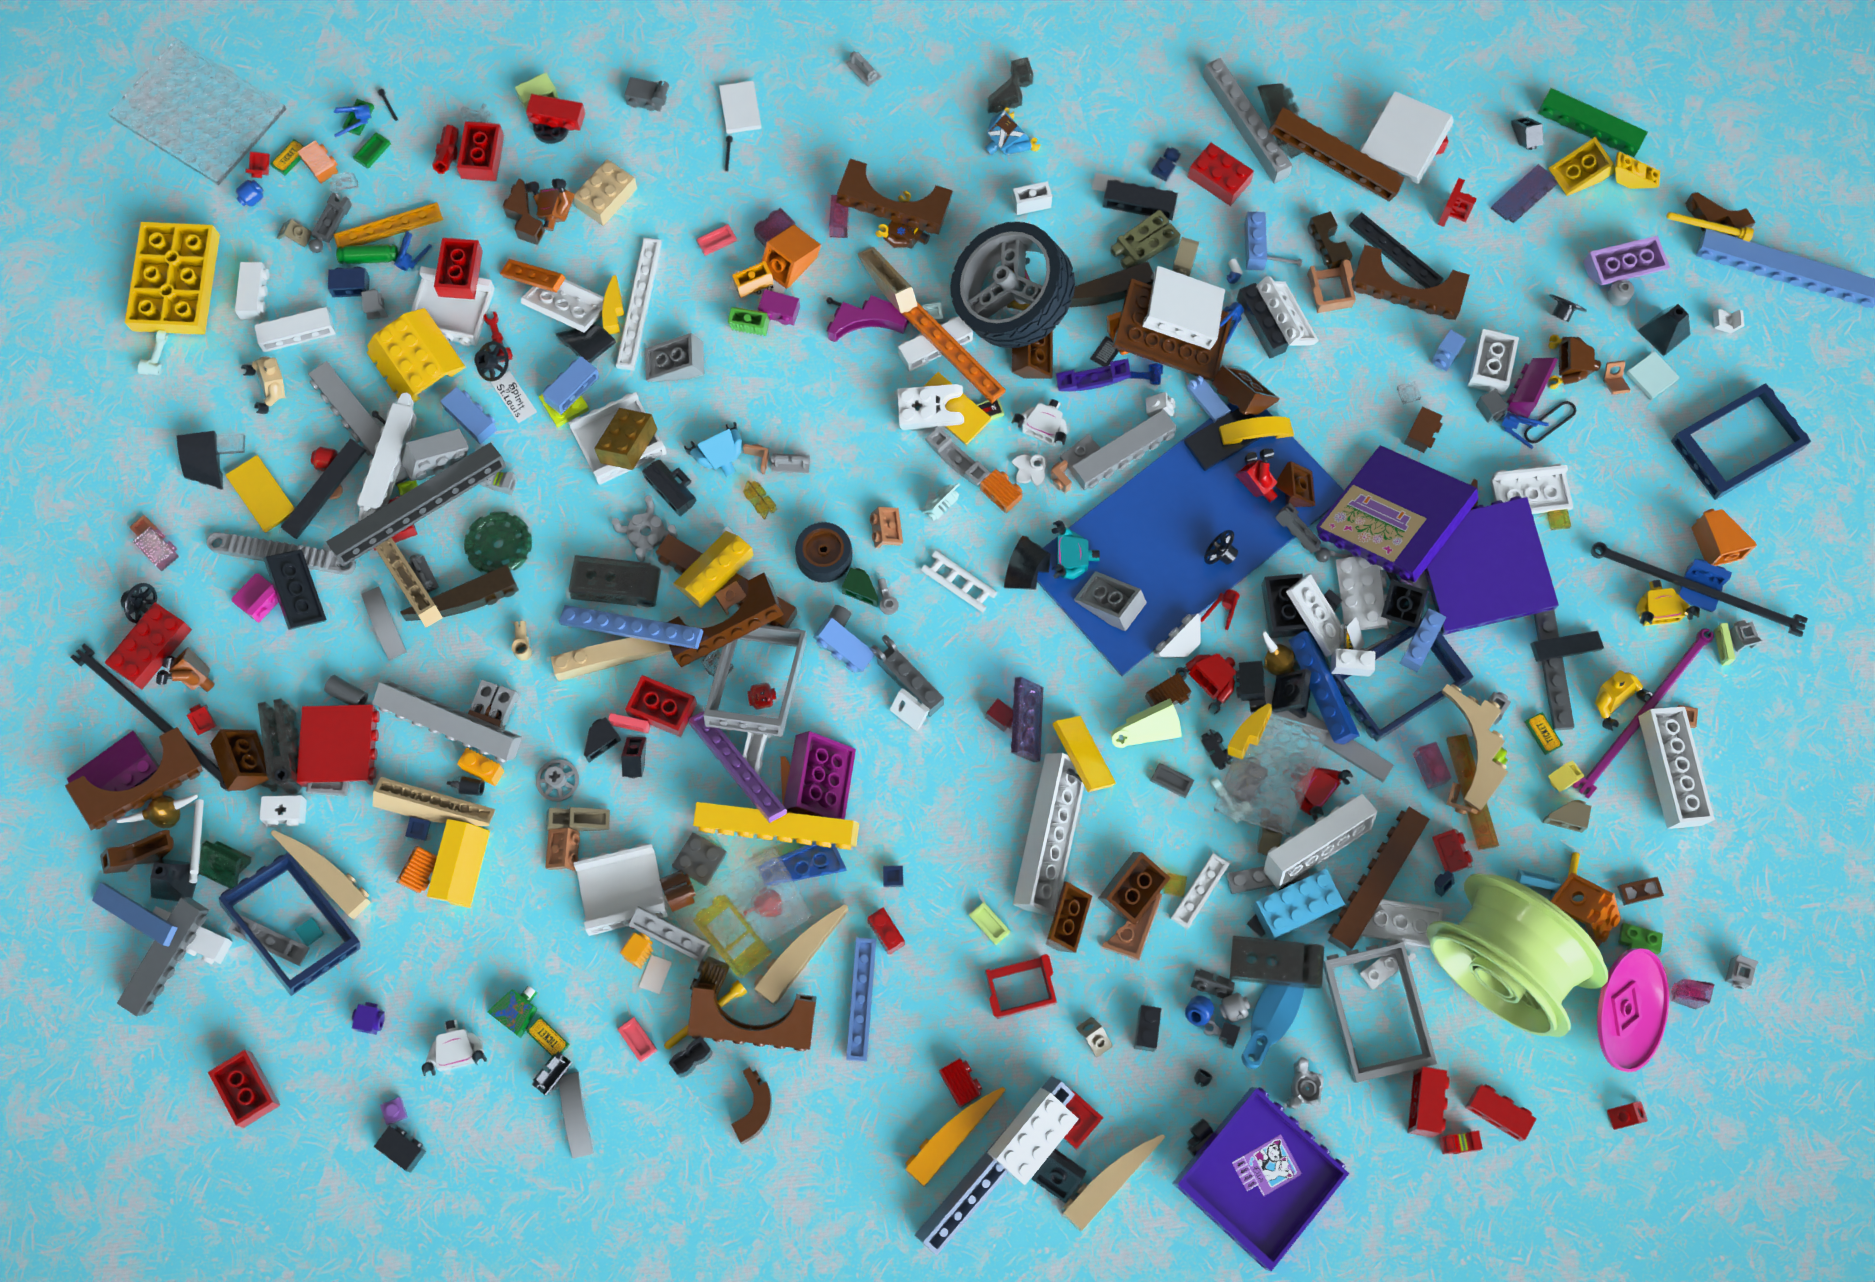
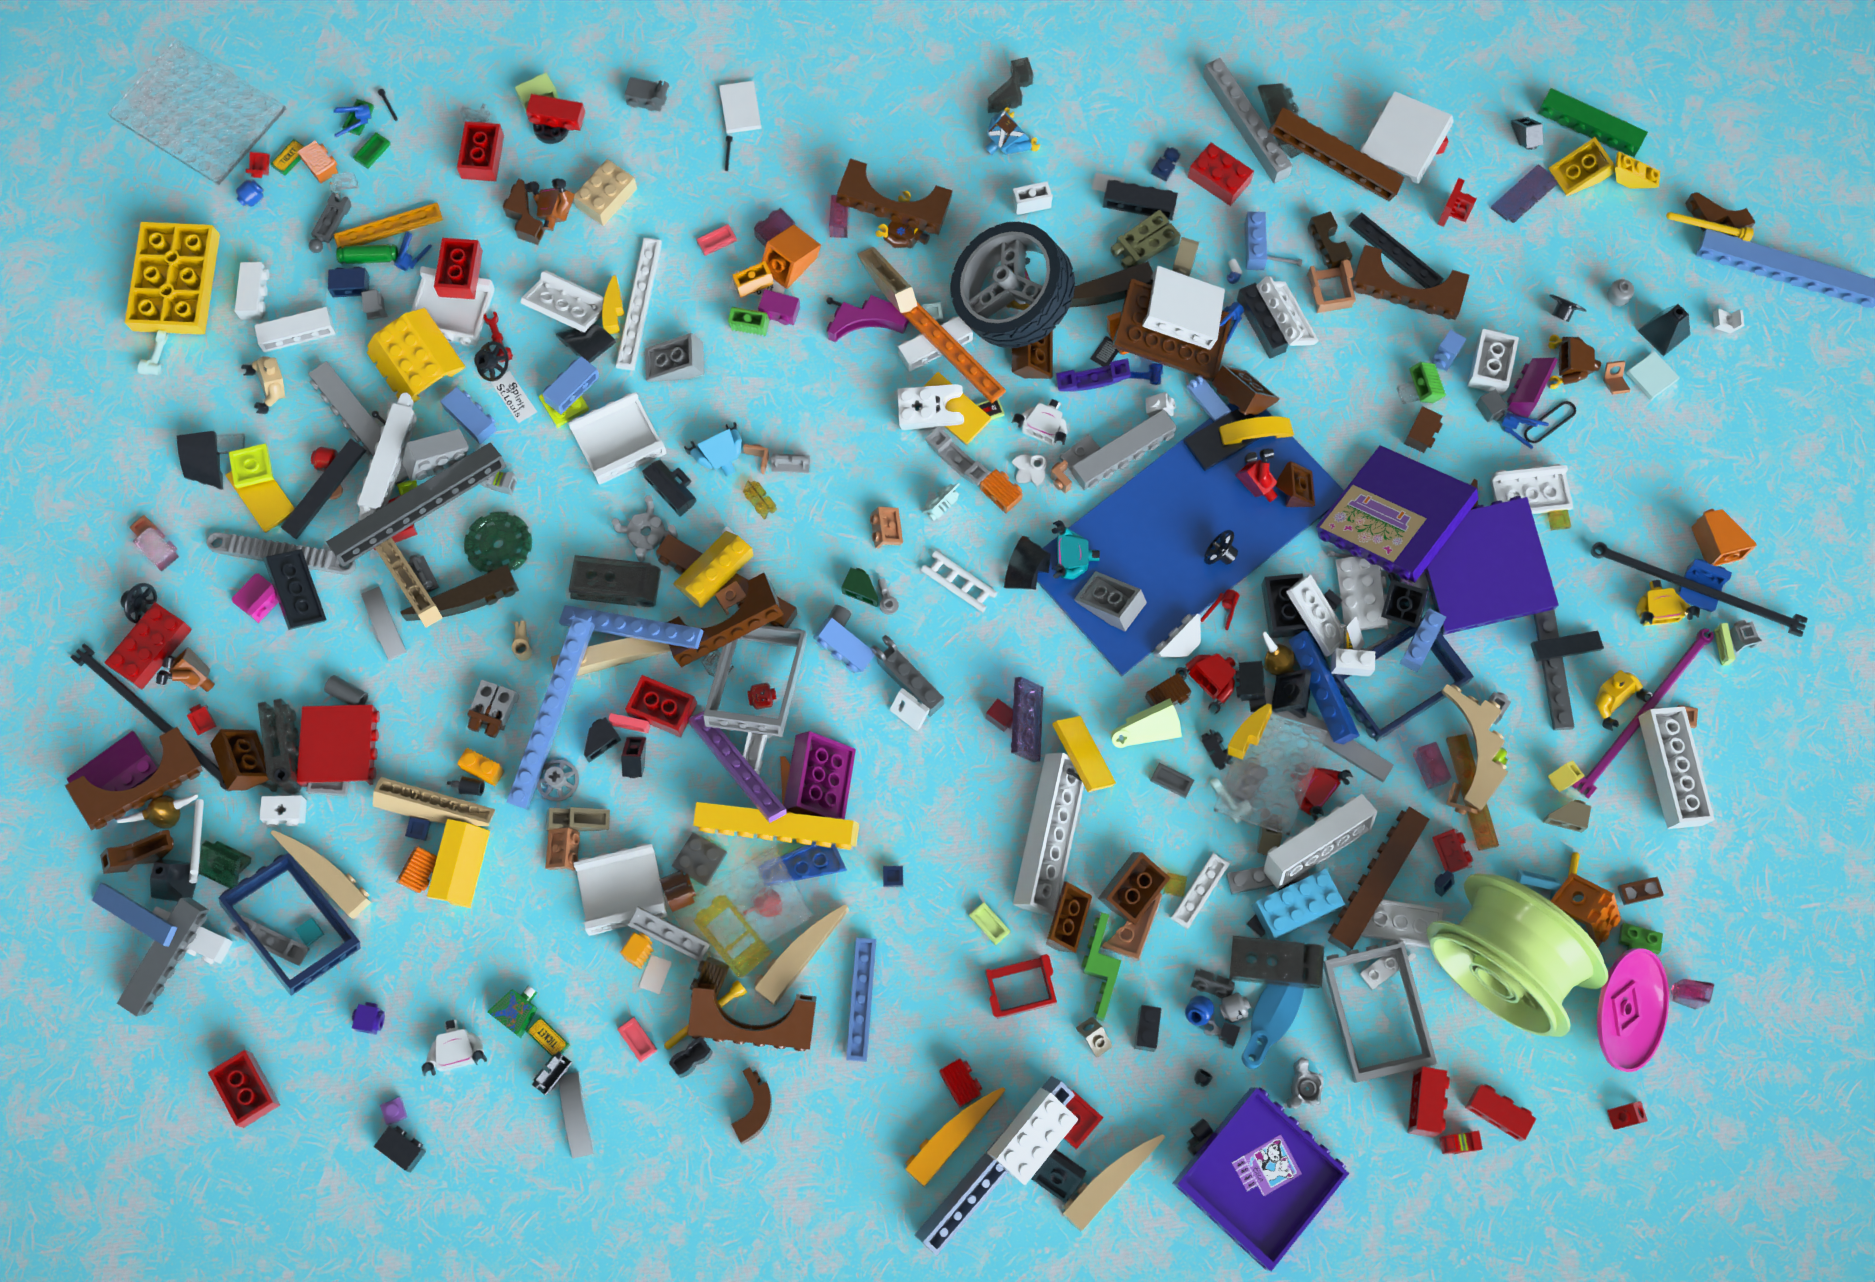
(251, 465): none -> neon yellow plate
(295, 232): dark tan bracket -> none
(446, 149): red piece -> none
(447, 720): light grey brick -> none
(532, 275): orange plate -> none
(550, 713): none -> medium blue brick
(625, 438): pearl gold brick -> none
(823, 552): wheel -> none
(863, 69): light grey hinge -> none
(886, 931): red brick -> none
(1101, 966): none -> bright green bracket
(1288, 517): dark grey plate -> none
(1427, 382): none -> bright green brick
(1543, 733): tile -> none
(1626, 261): lavender slope -> none
(1706, 470): dark blue window -> none
(1741, 971): light grey window -> none

